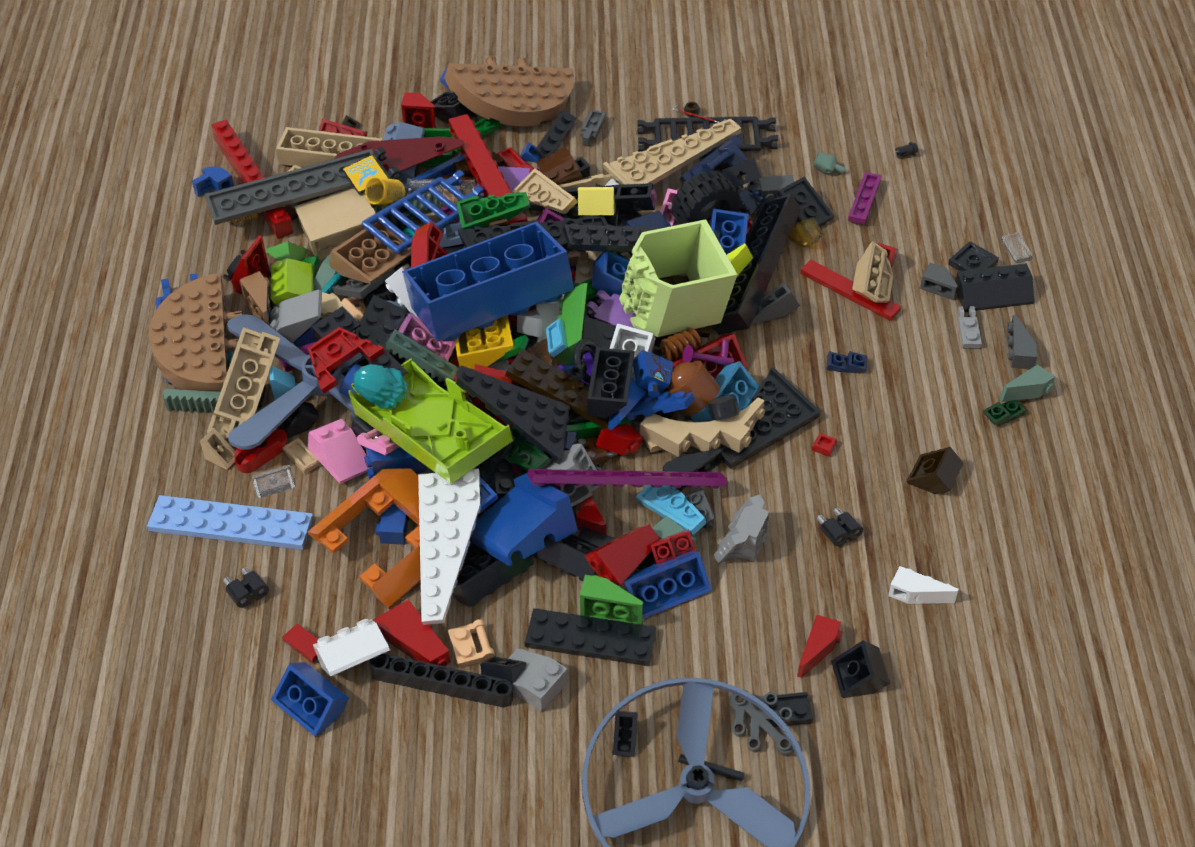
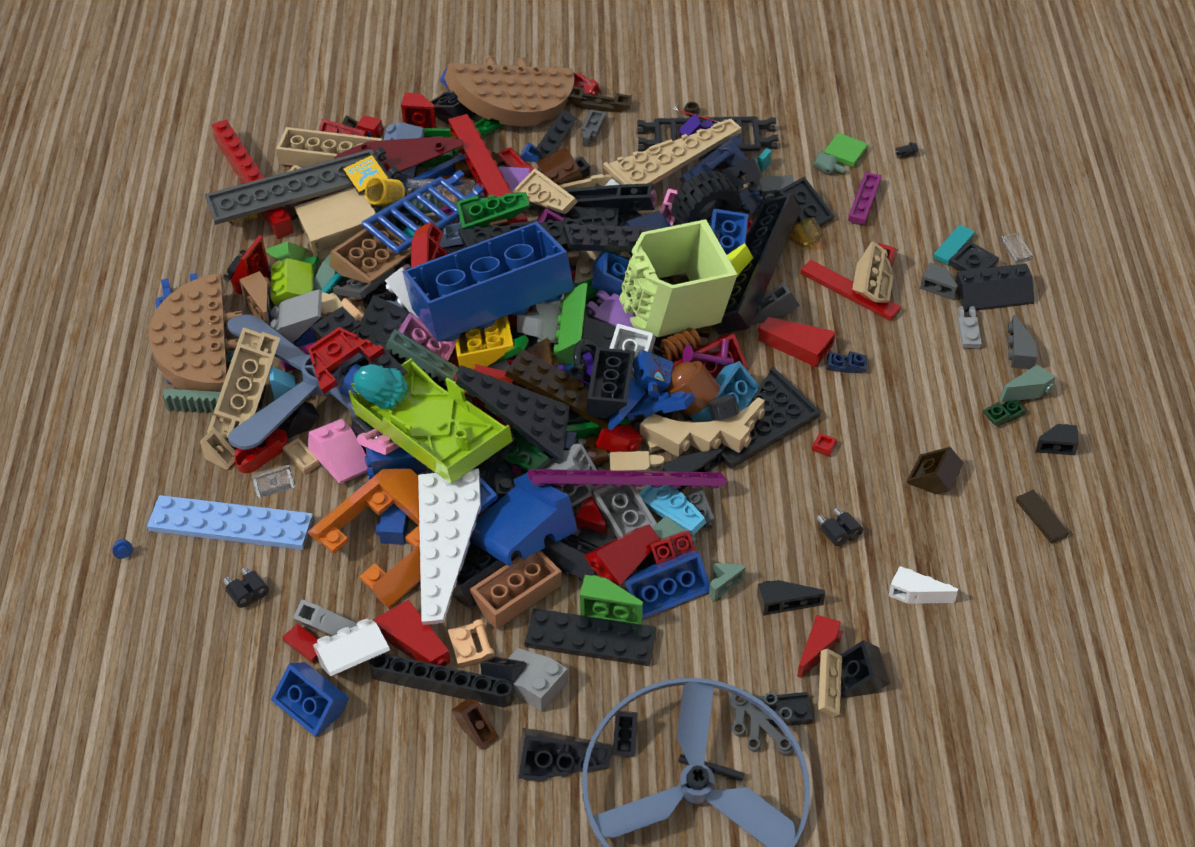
(122, 549): none -> blue plate
(212, 178): blue brick -> none
(320, 619): none -> light grey slope
(371, 125): none -> red brick
(475, 722): none -> reddish brown slope
(516, 588): none -> nougat slope
(554, 754): none -> black wedge
(556, 337): medium azure tile -> none
(590, 86): none -> red hinge
(596, 201): light yellow slope -> none
(599, 103): none -> dark brown slope
(622, 509): none -> light grey slope
(636, 461): none -> tan hinge
(693, 125): none -> dark purple slope
(725, 579): none -> sand green slope
(745, 532): light grey slope -> none
(764, 159): none -> teal tile
(786, 596): none -> black slope
(796, 339): none -> red slope
(830, 683): none -> tan plate
(846, 149): none -> bright green tile
(953, 244): none -> teal tile
(1042, 516): none -> dark brown tile
(1059, 440): none -> black slope

